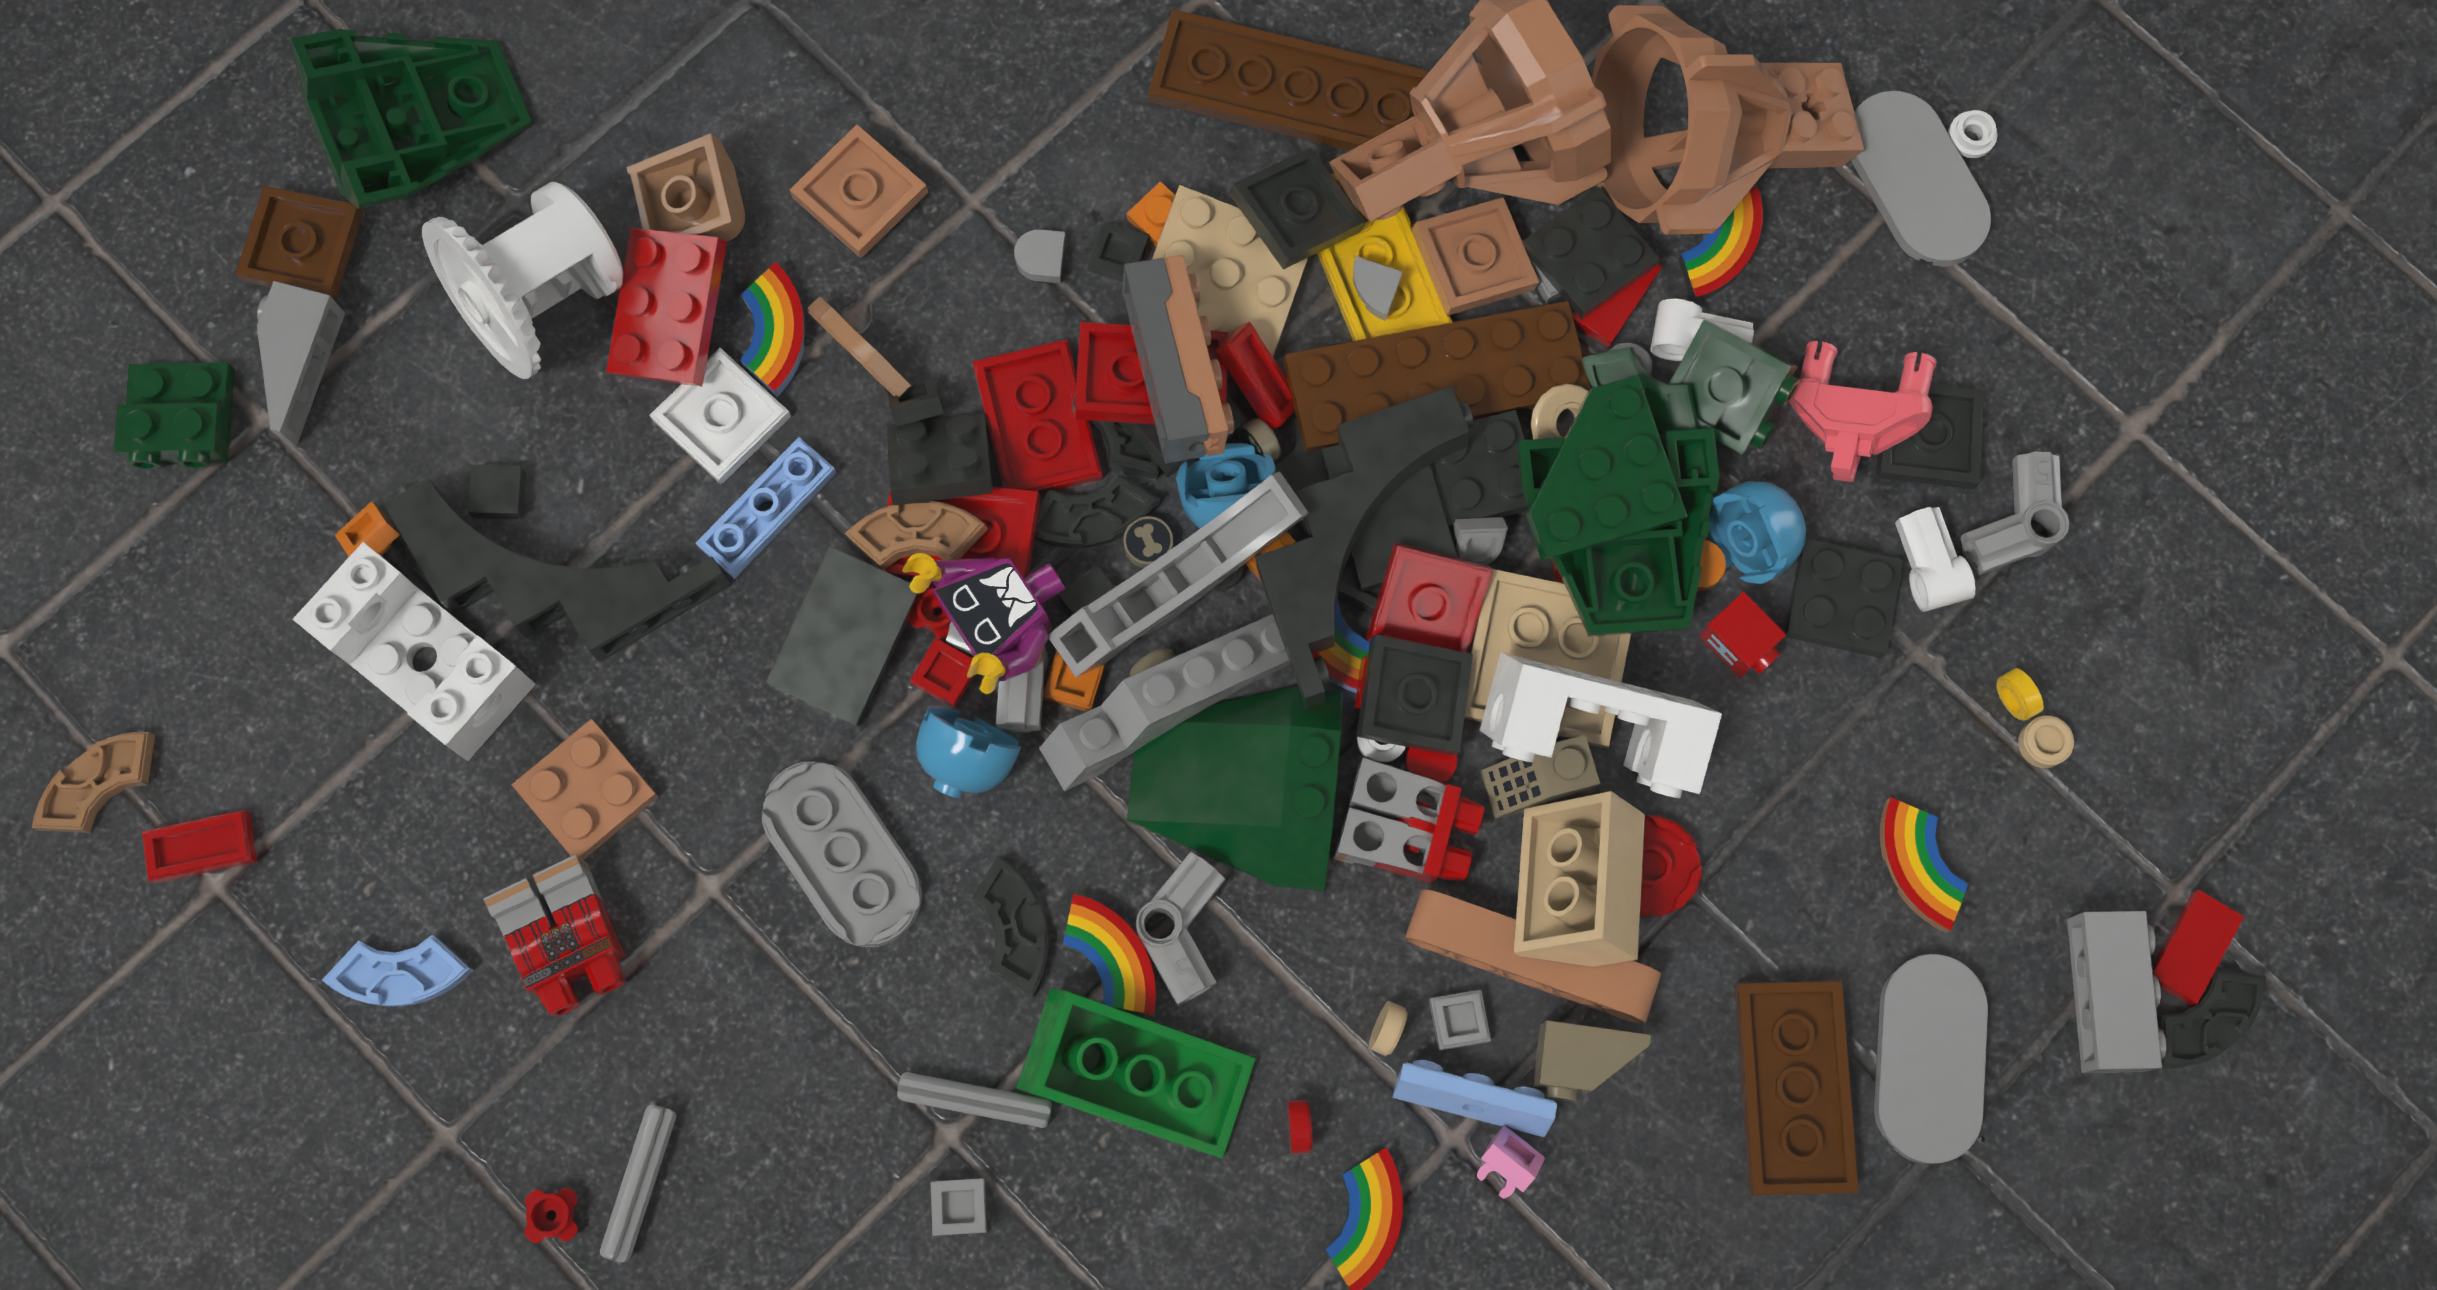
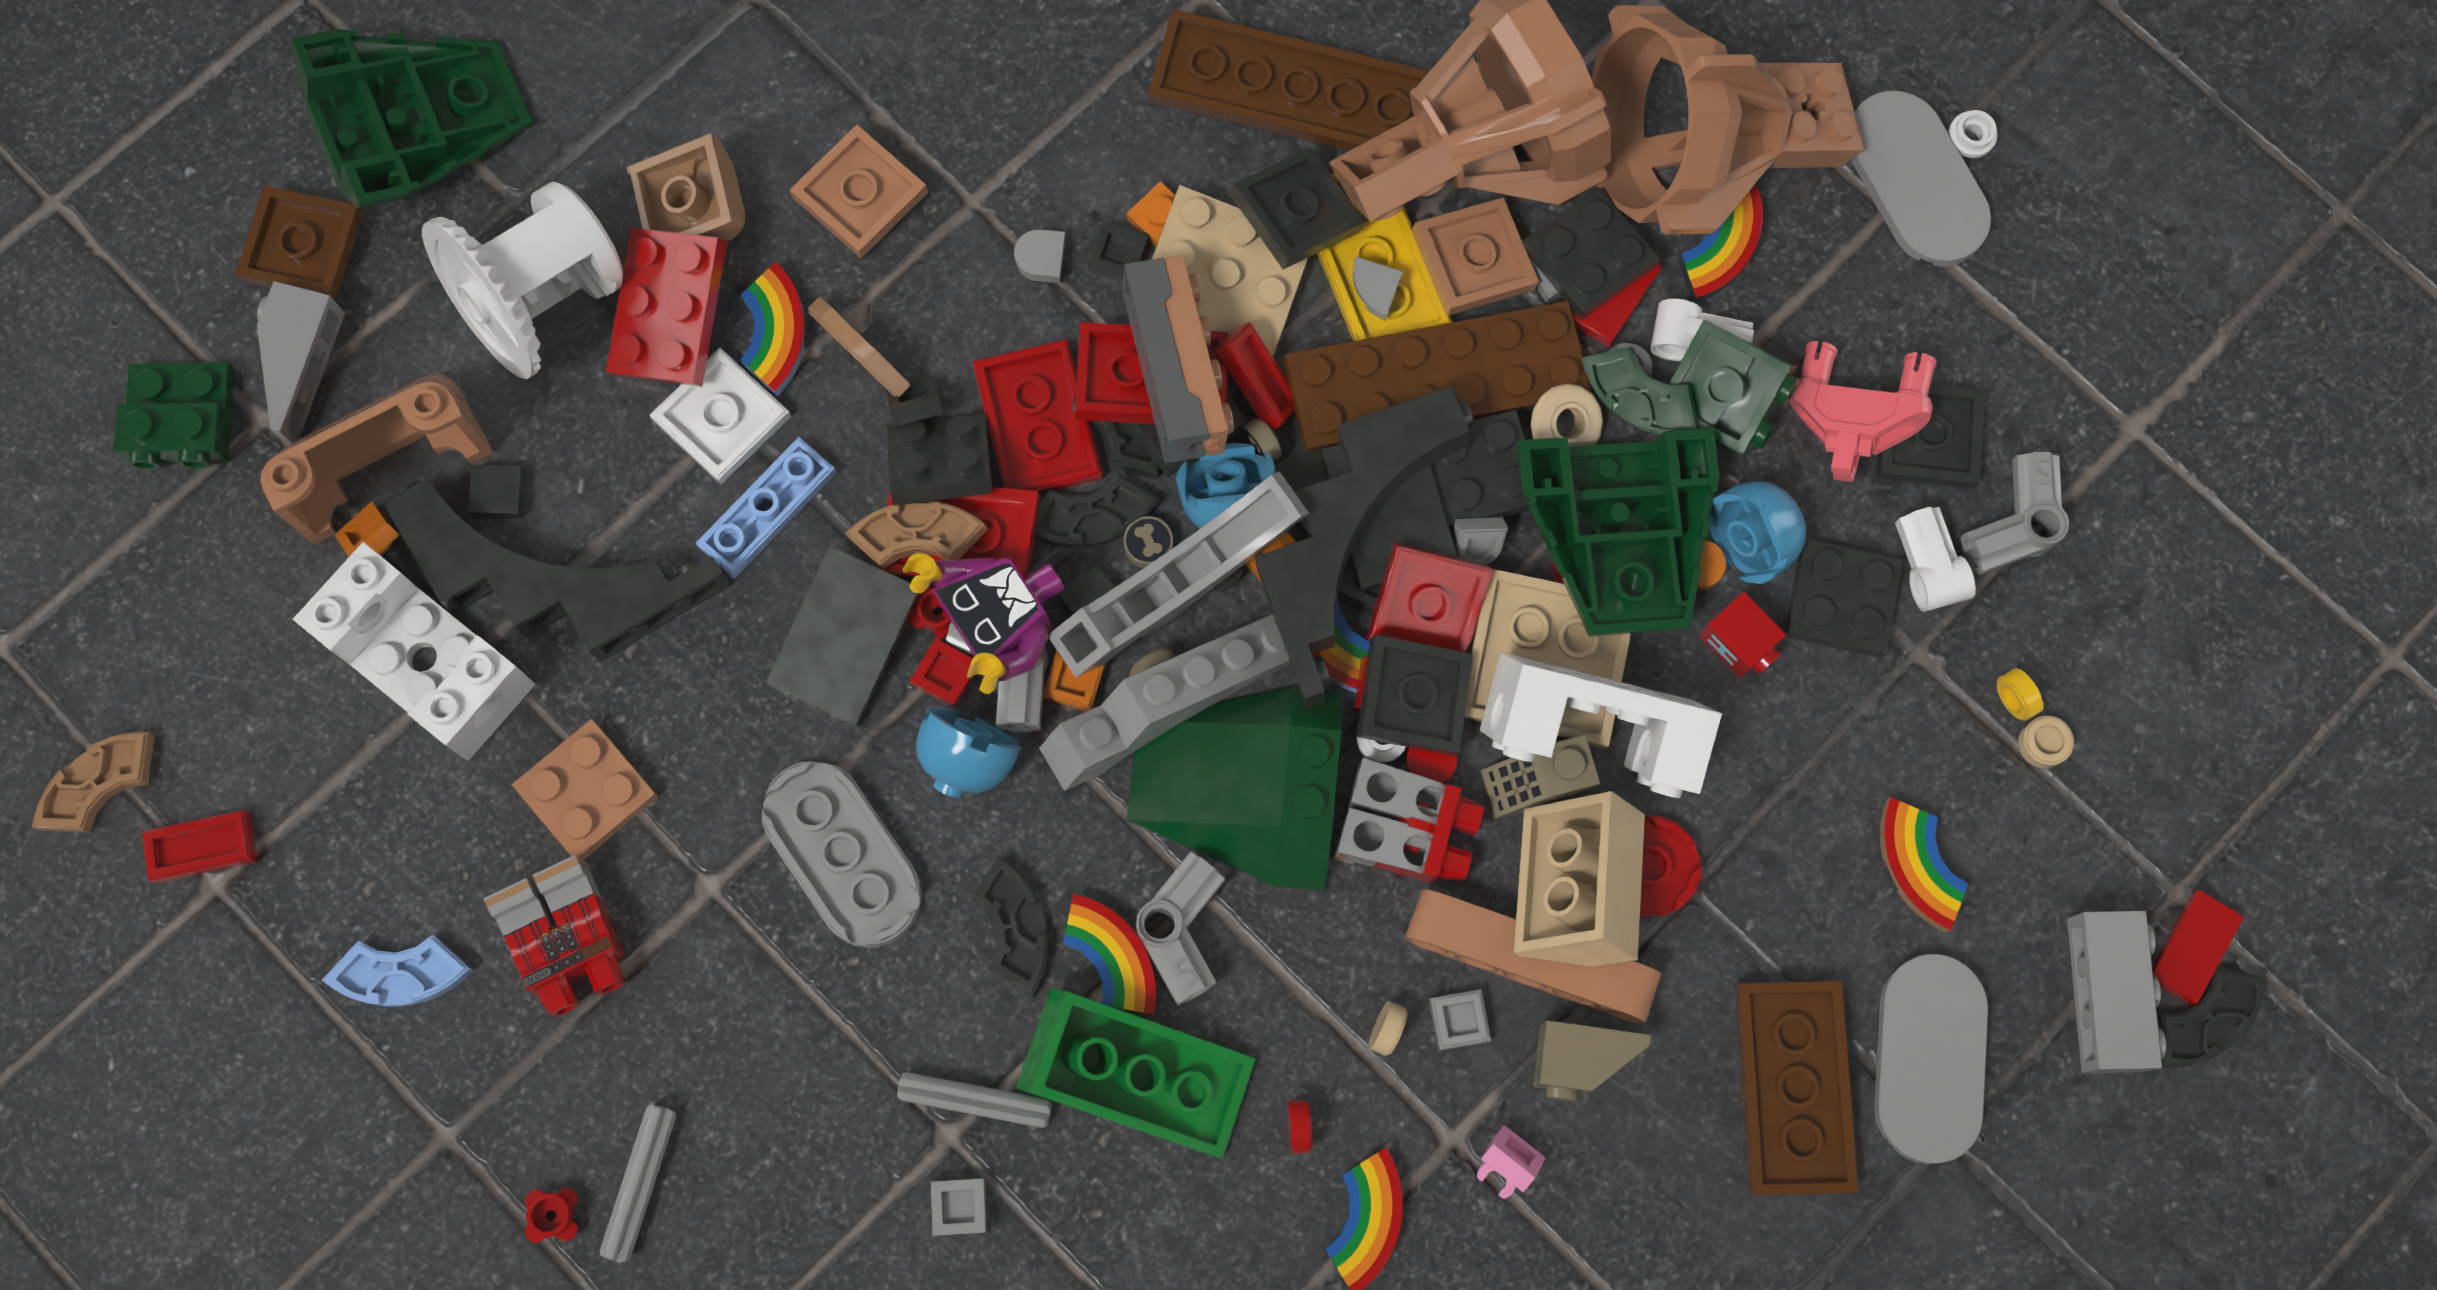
(306, 474): none -> nougat windscreen
(1475, 1097): light blue tile -> none
(1605, 476): dark green plate -> none

